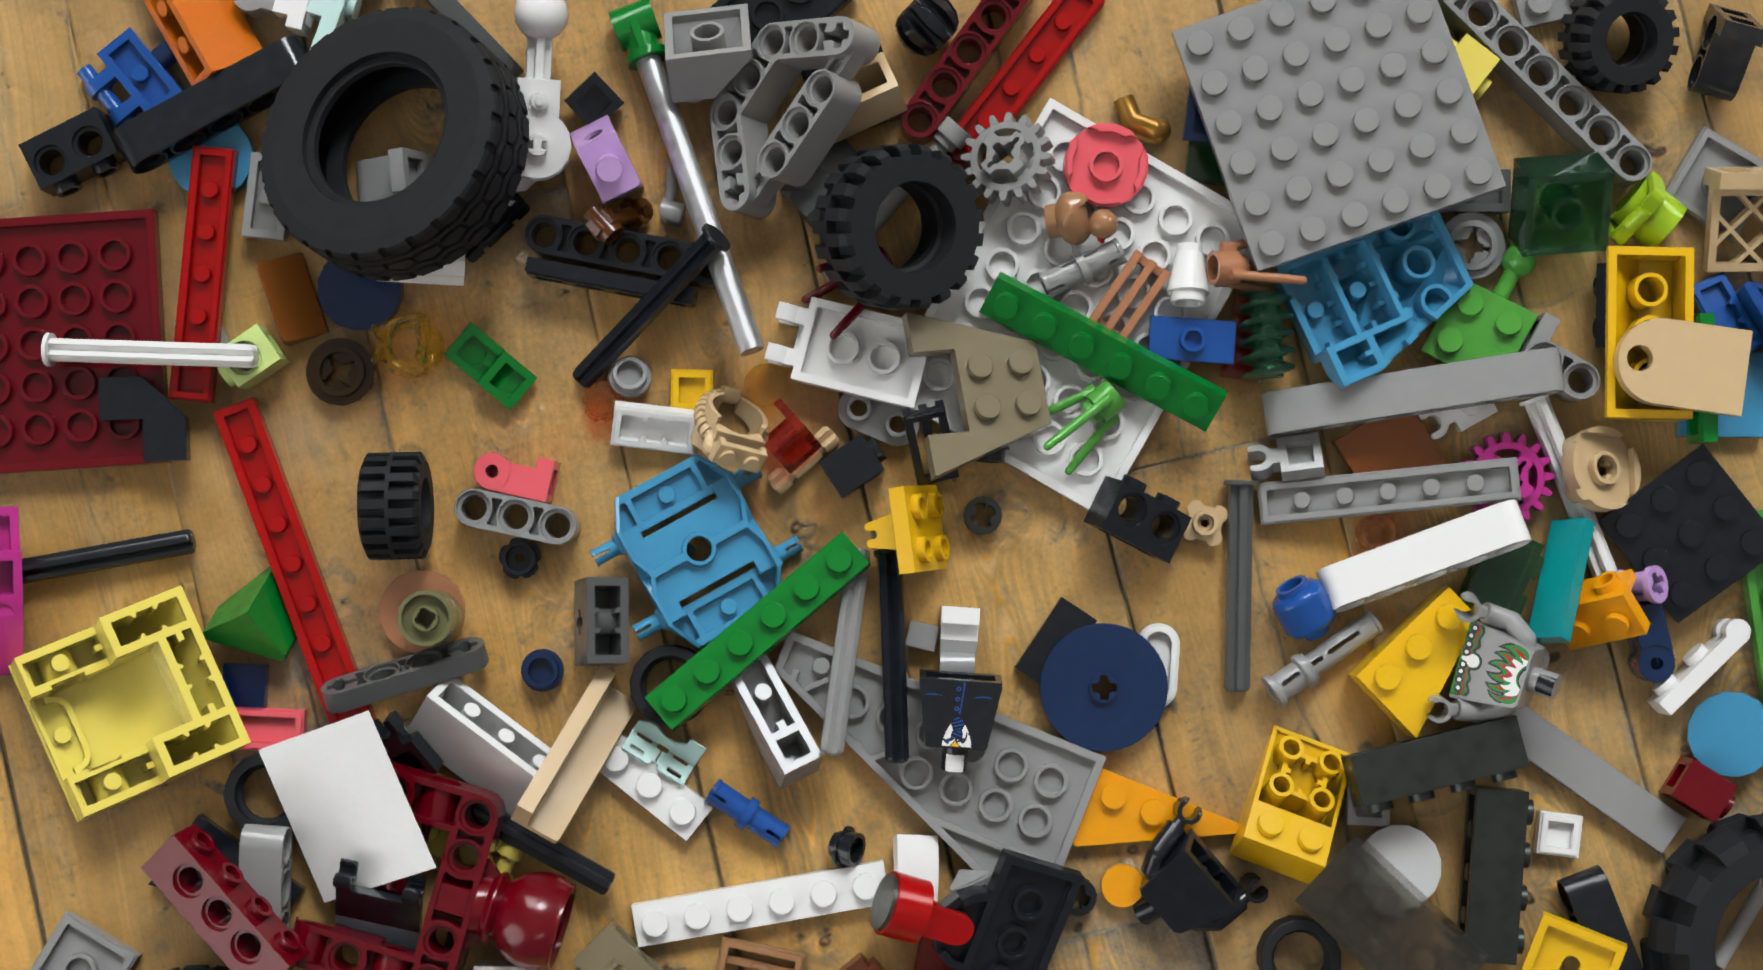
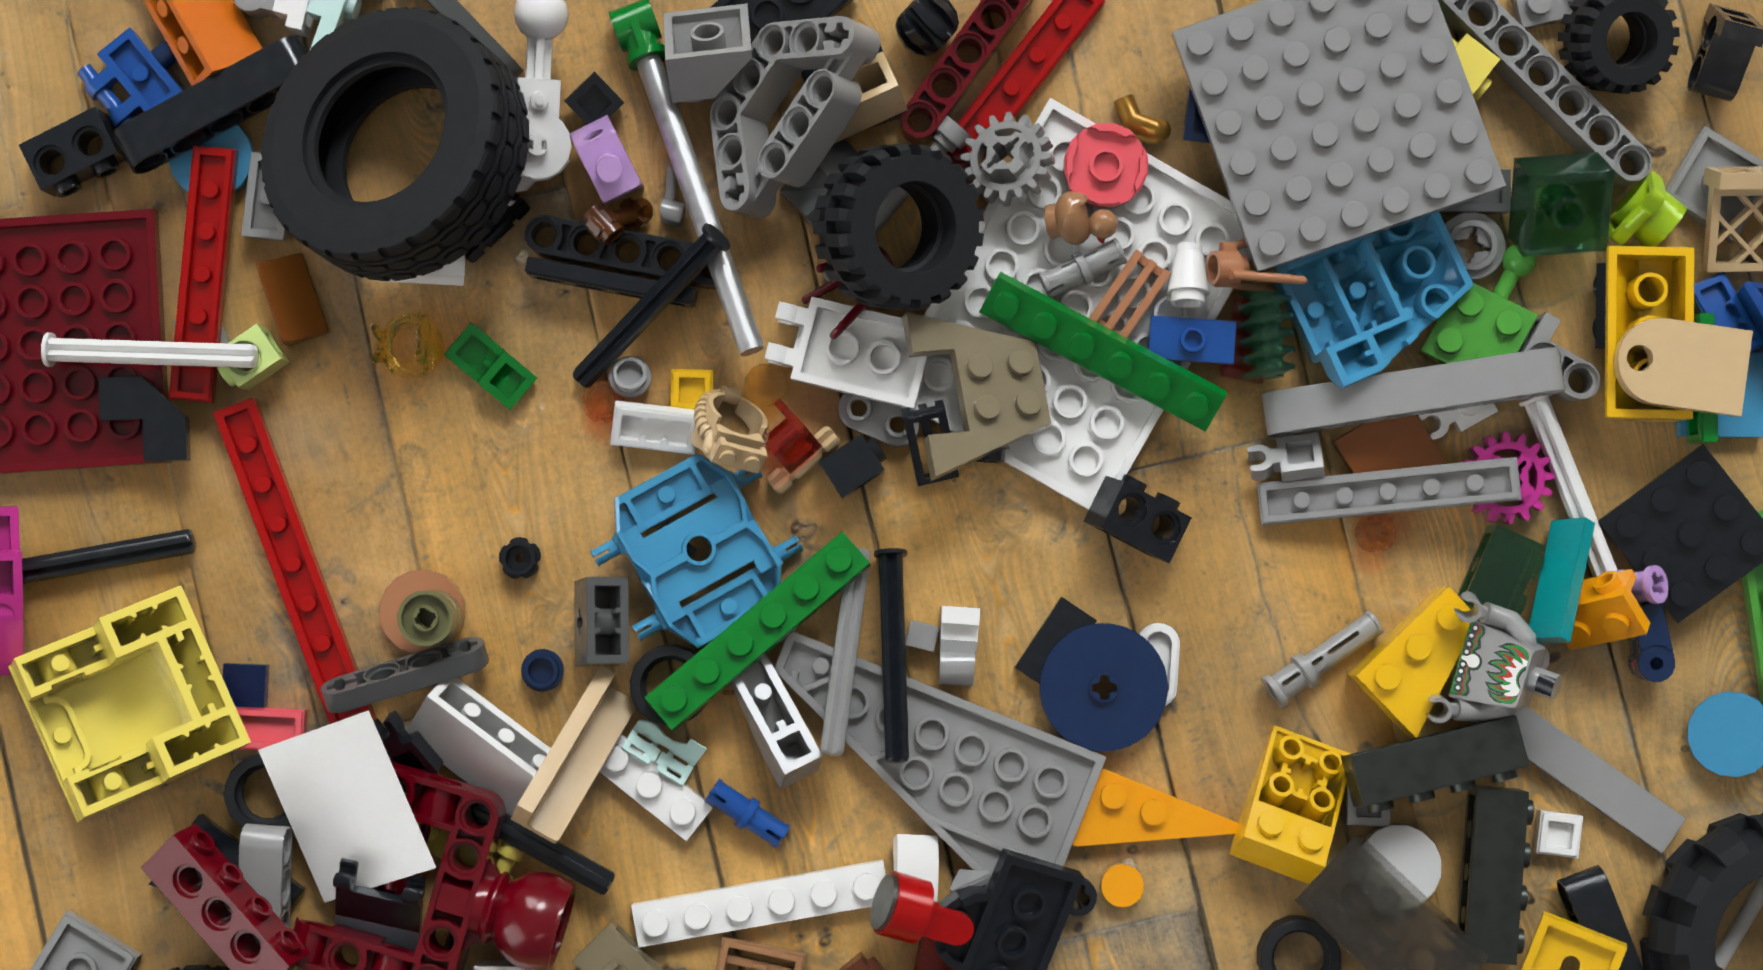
(254, 620): green slope -> none
(321, 368): dark brown gear -> none
(357, 300): dark blue tile -> none
(390, 173): light grey tile -> none
(395, 505): black tyre -> none
(497, 516): light grey beam -> none
(502, 475): coral leg -> none
(847, 847): black plate -> none
(913, 529): yellow plate -> none
(958, 713): black torso -> none
(994, 520): pearl dark grey bush -> none
(1100, 404): bright green plant -> none
(1188, 882): black torso -> none
(1202, 164): clear green tile -> none
(1215, 517): tan plate -> none
(1238, 585): dark grey axle -> none
(1303, 608): blue head -> none
(1425, 556): white beam -> none
(1581, 474): tan plate -> none
(1699, 789): dark red brick -> none
(1700, 665): white plate -> none

